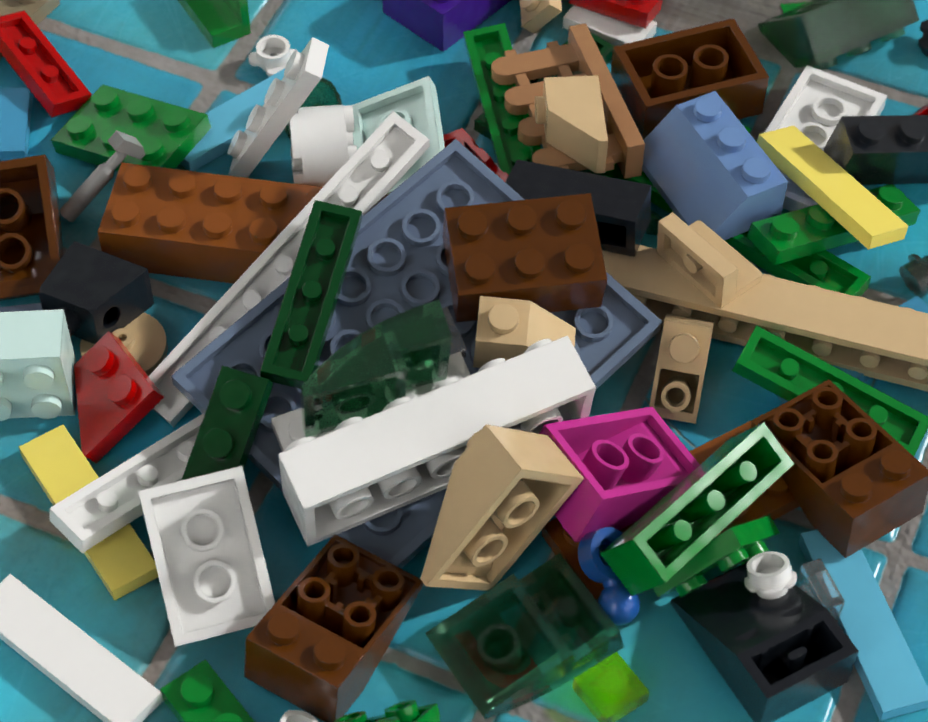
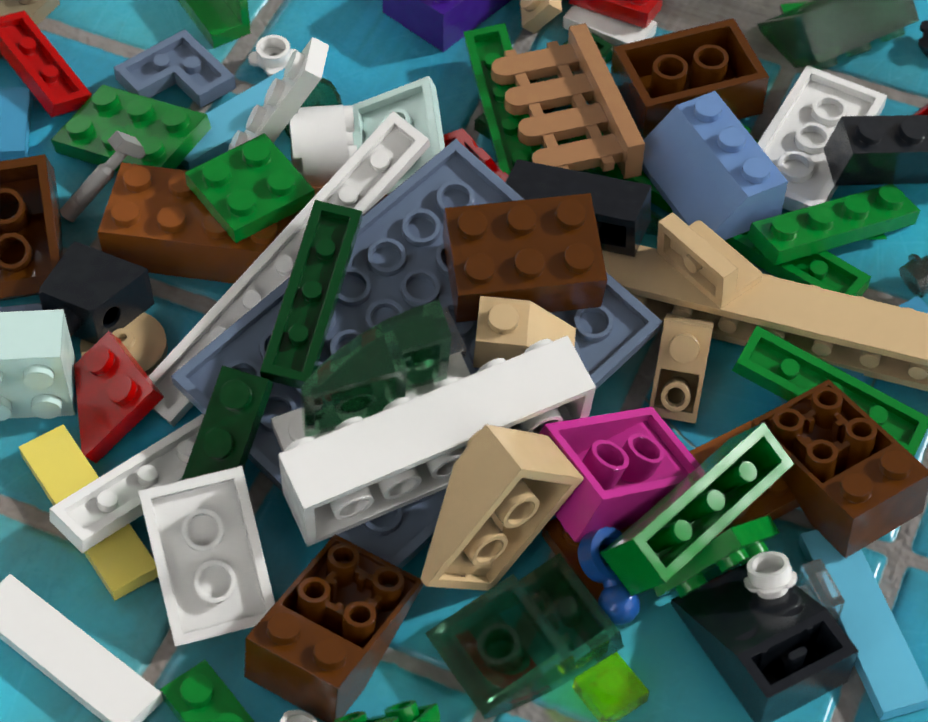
(179, 62): none -> sand blue plate
(249, 187): none -> green plate
(574, 119): tan slope -> none
(832, 187): light yellow tile -> none

